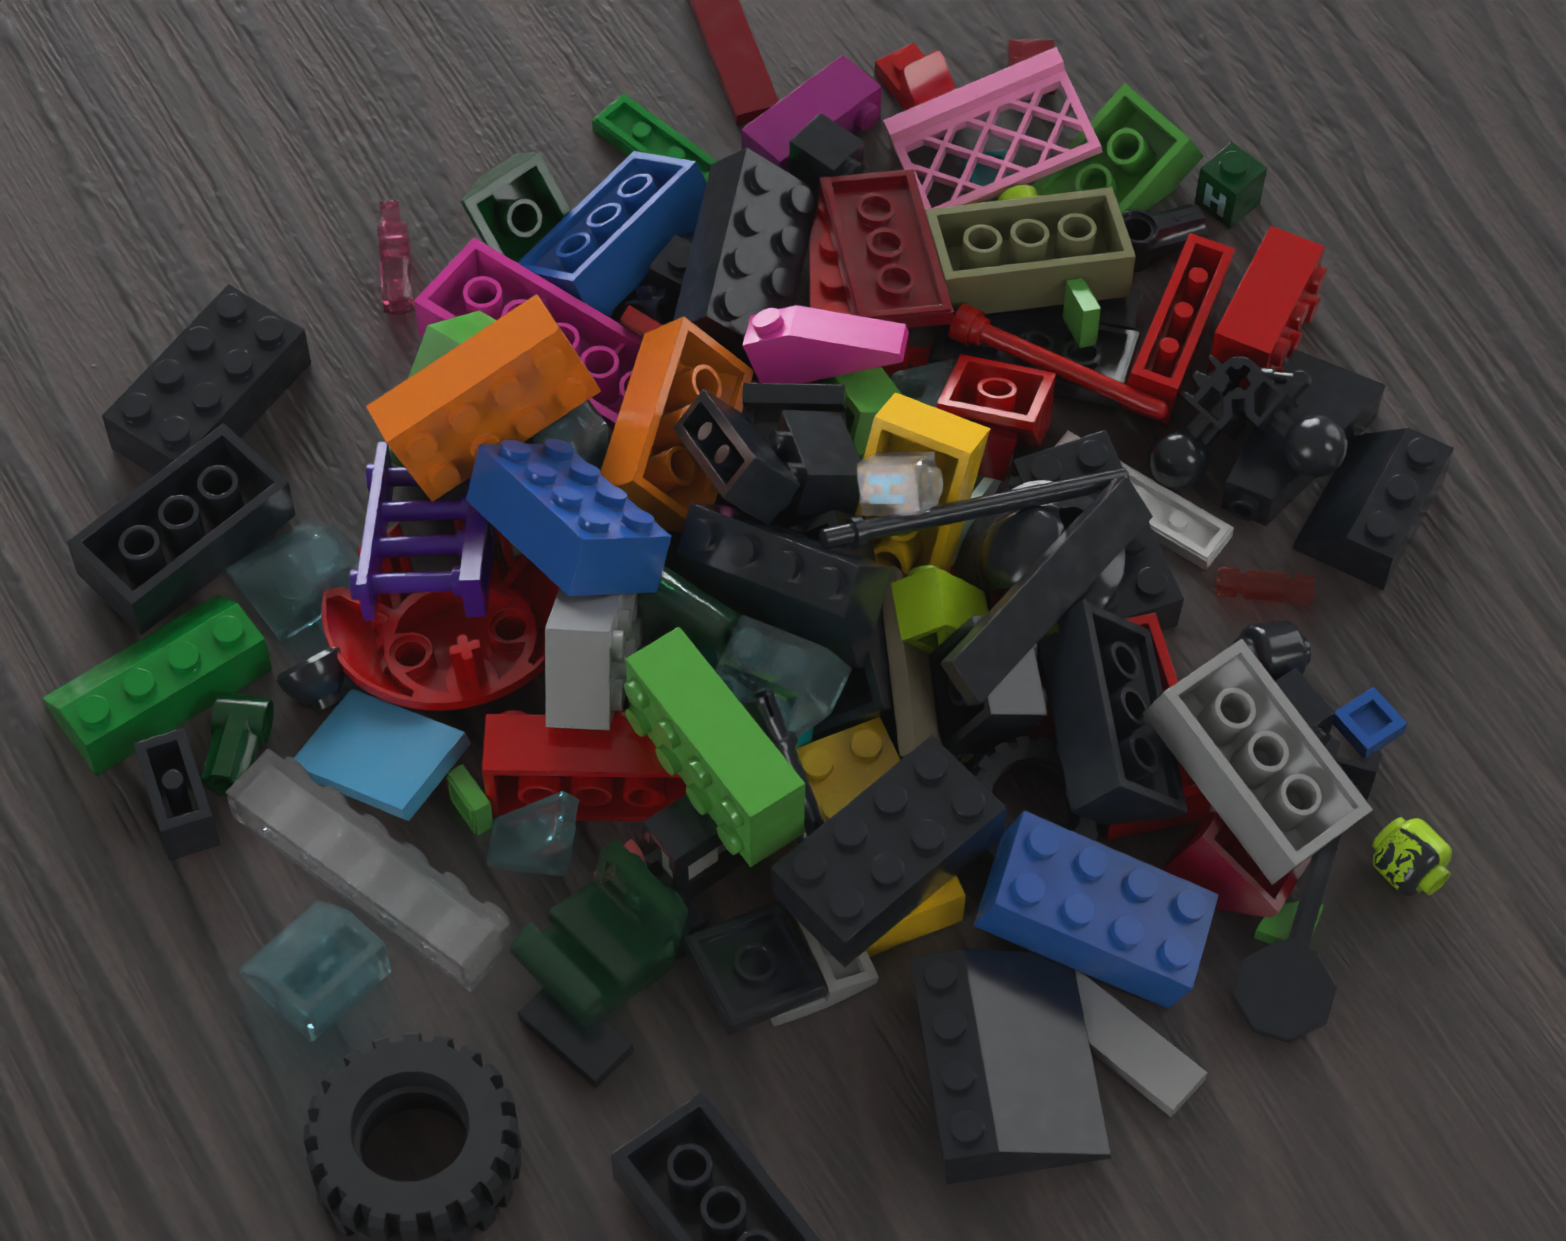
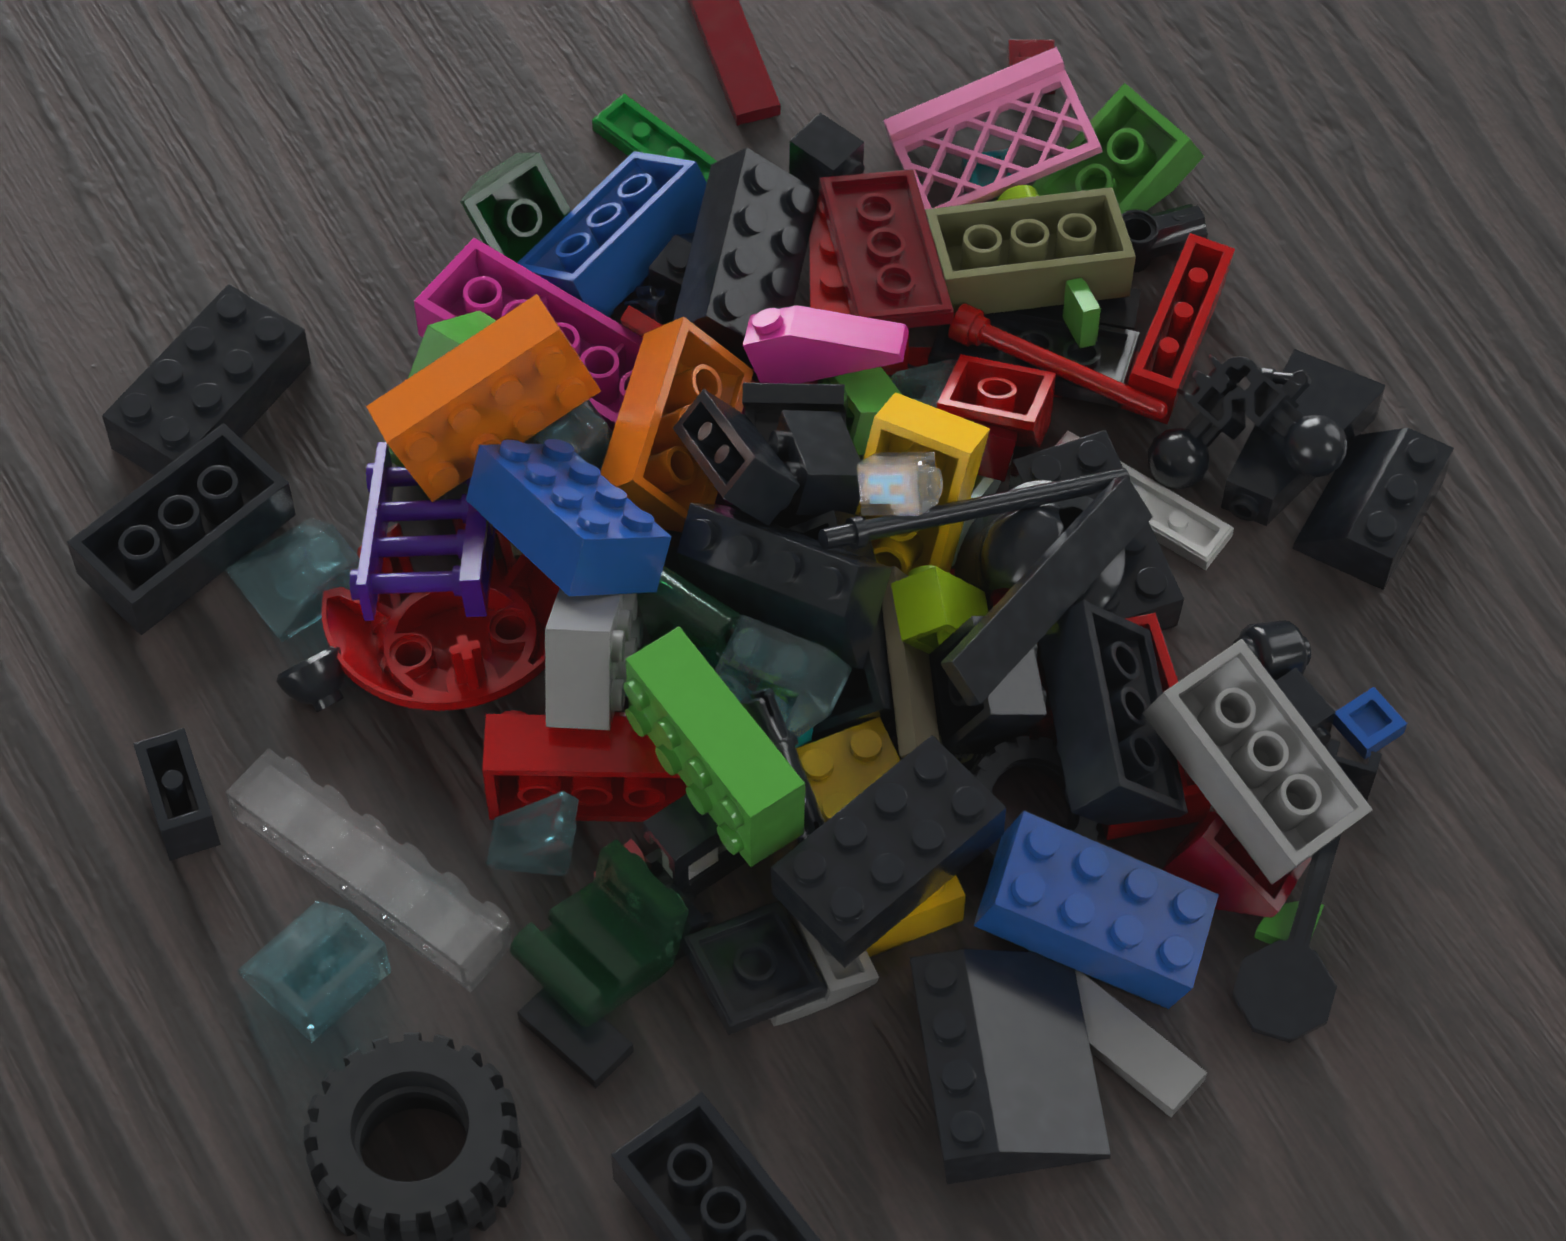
(159, 681): green slope -> none
(237, 730): dark green piece -> none
(381, 753): dark azure tile -> none
(395, 260): clear pink bar -> none
(469, 800): bright green tile -> none
(837, 91): magenta brick -> none
(913, 76): red slope -> none
(1230, 185): dark green brick -> none
(1265, 585): clear red axle -> none
(1272, 302): red brick -> none
(1412, 856): lime head -> none

